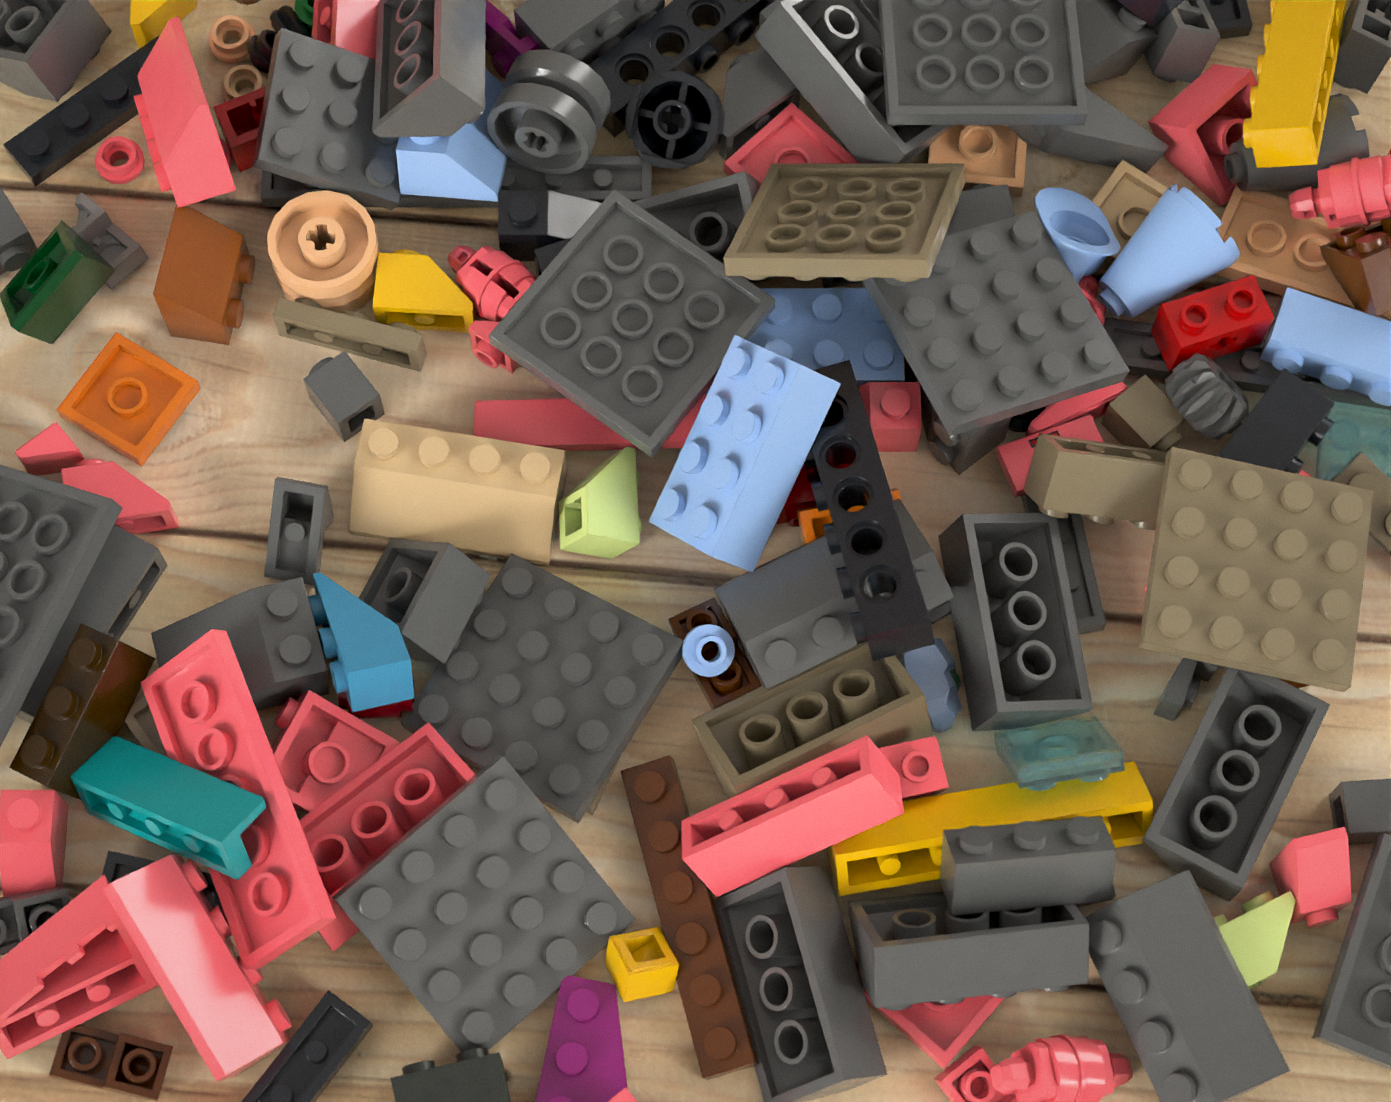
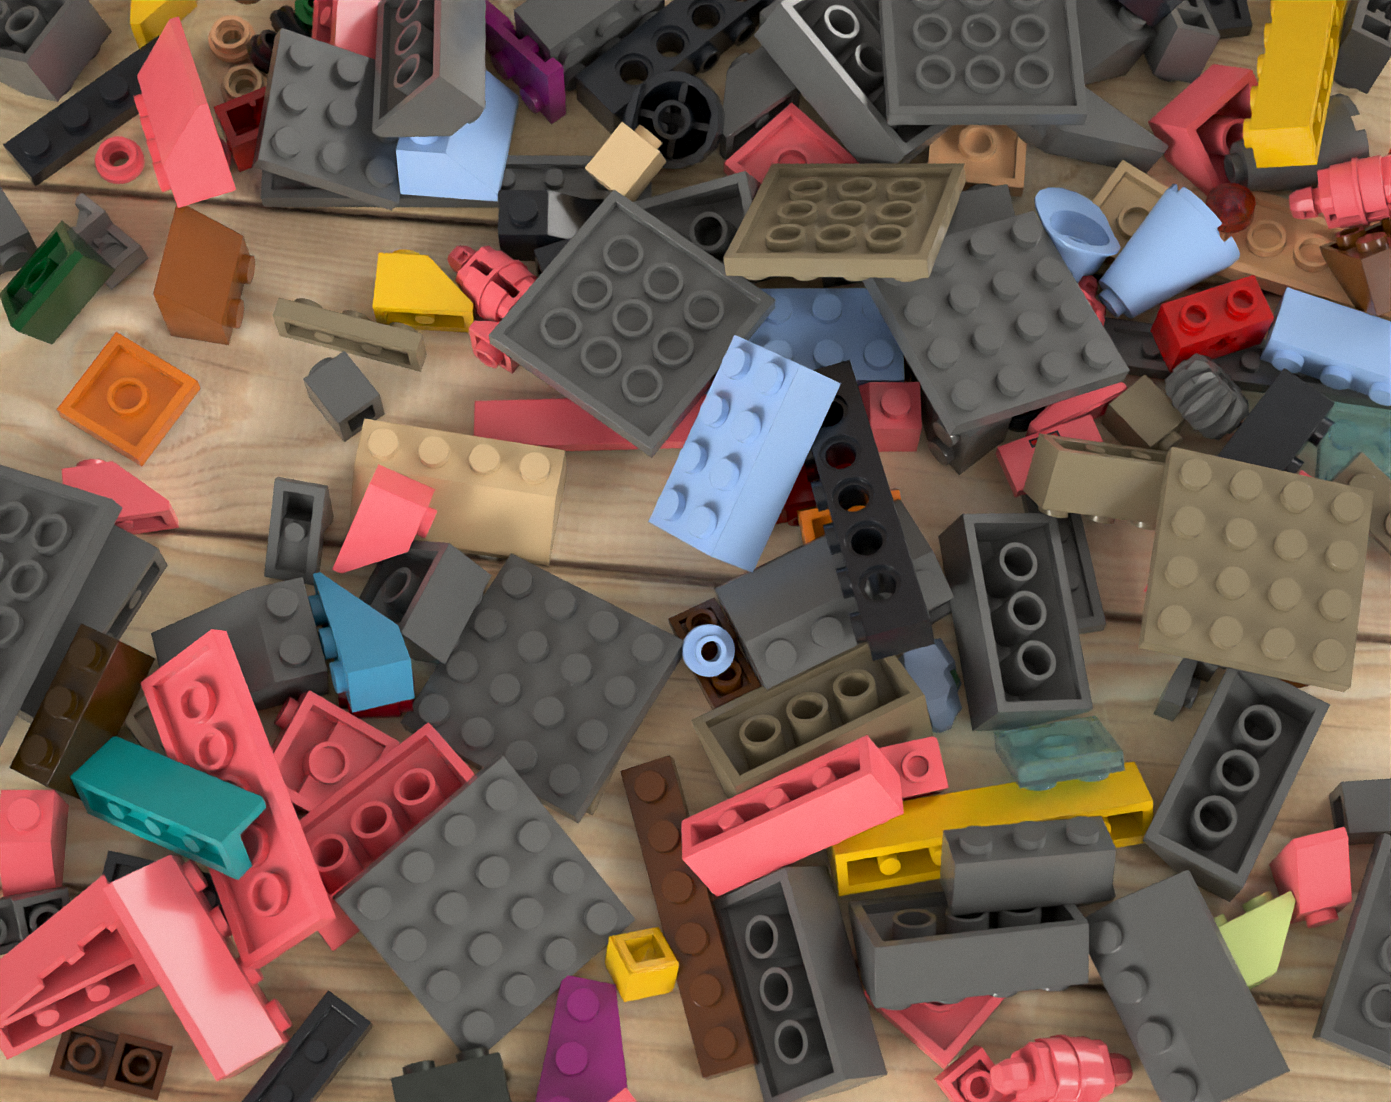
(49, 452): coral slope -> none
(325, 250): light nougat wheel -> none
(386, 520): none -> coral slope
(549, 112): dark grey wheel -> none
(602, 509): yellowish green slope -> none
(627, 161): none -> tan brick
(1233, 206): none -> clear red tile

